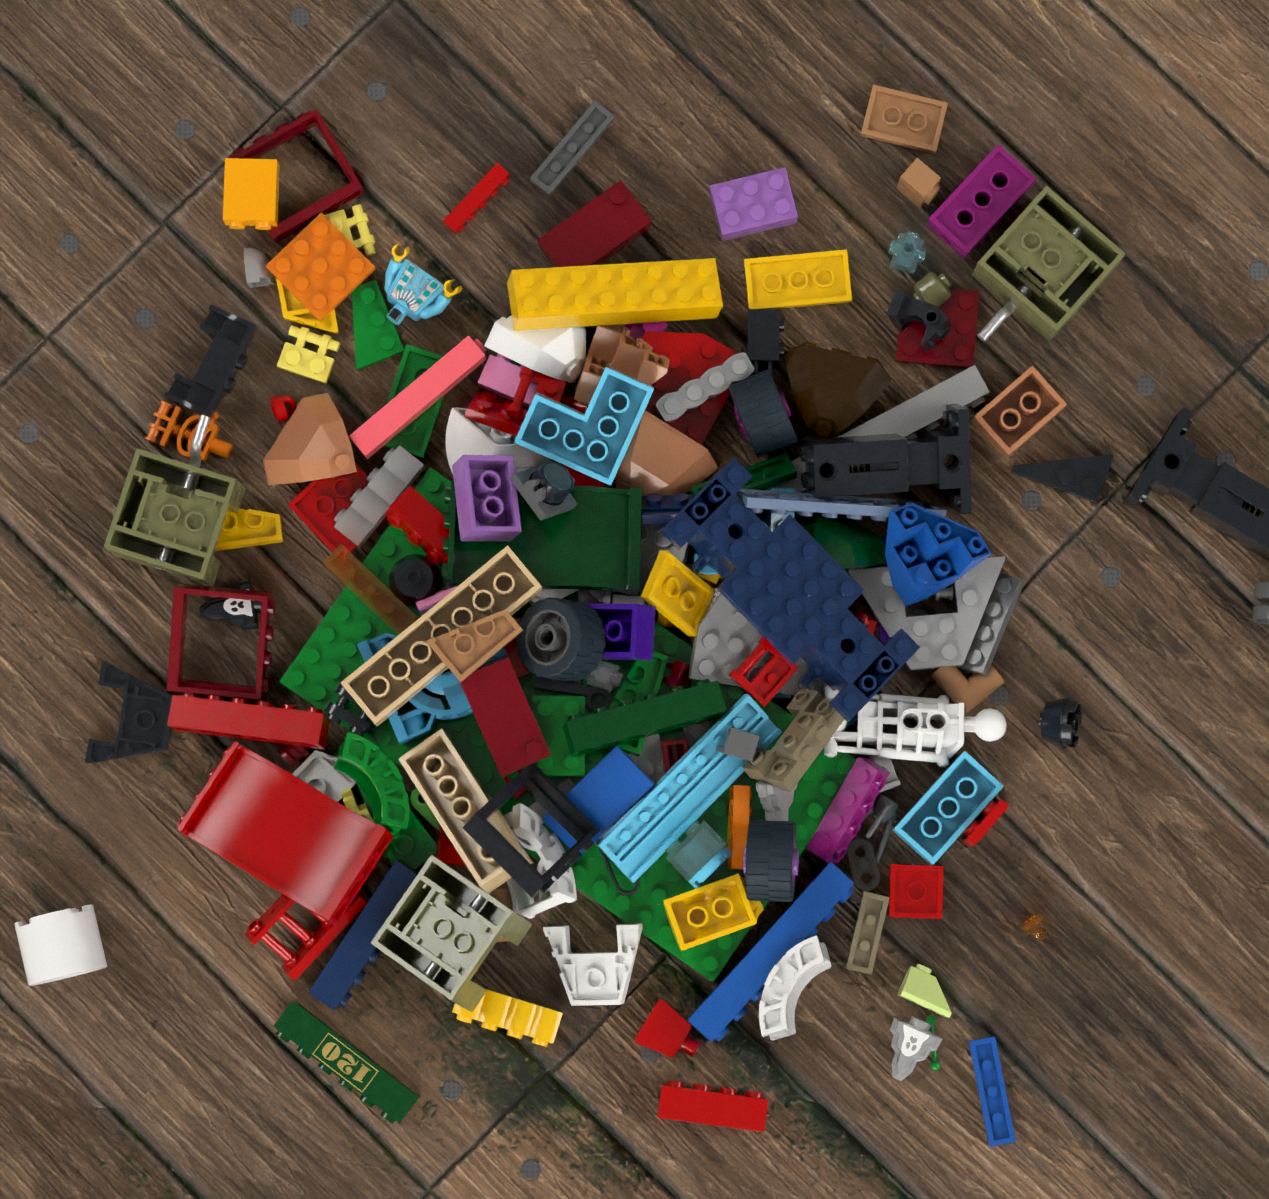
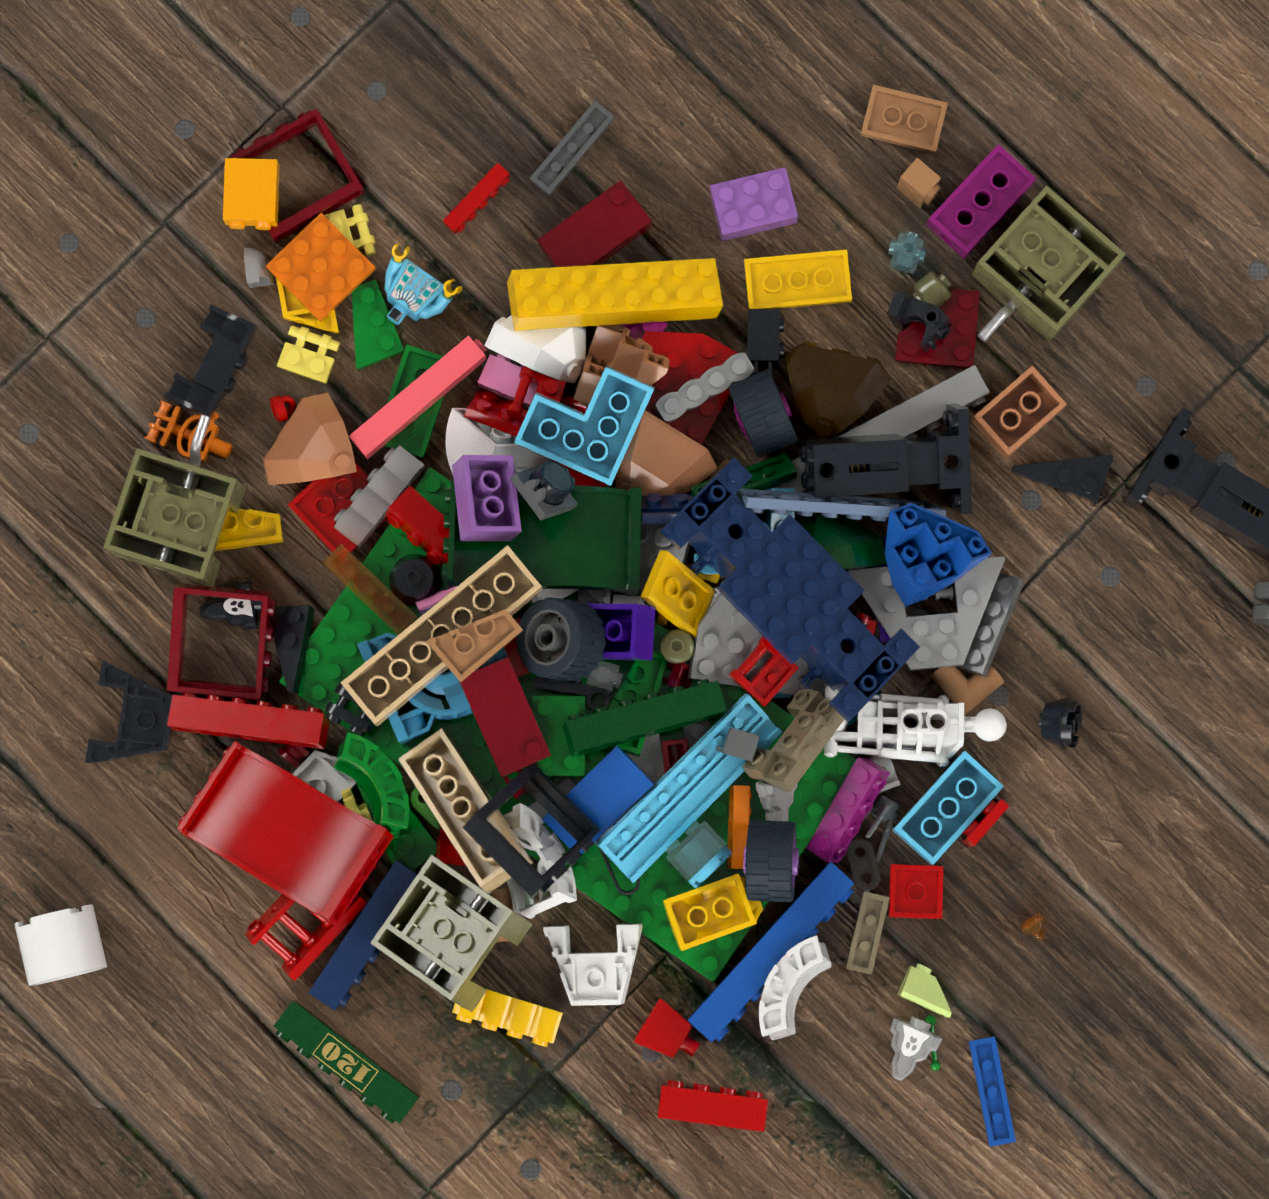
(291, 638): none -> black wing
(677, 646): none -> olive head

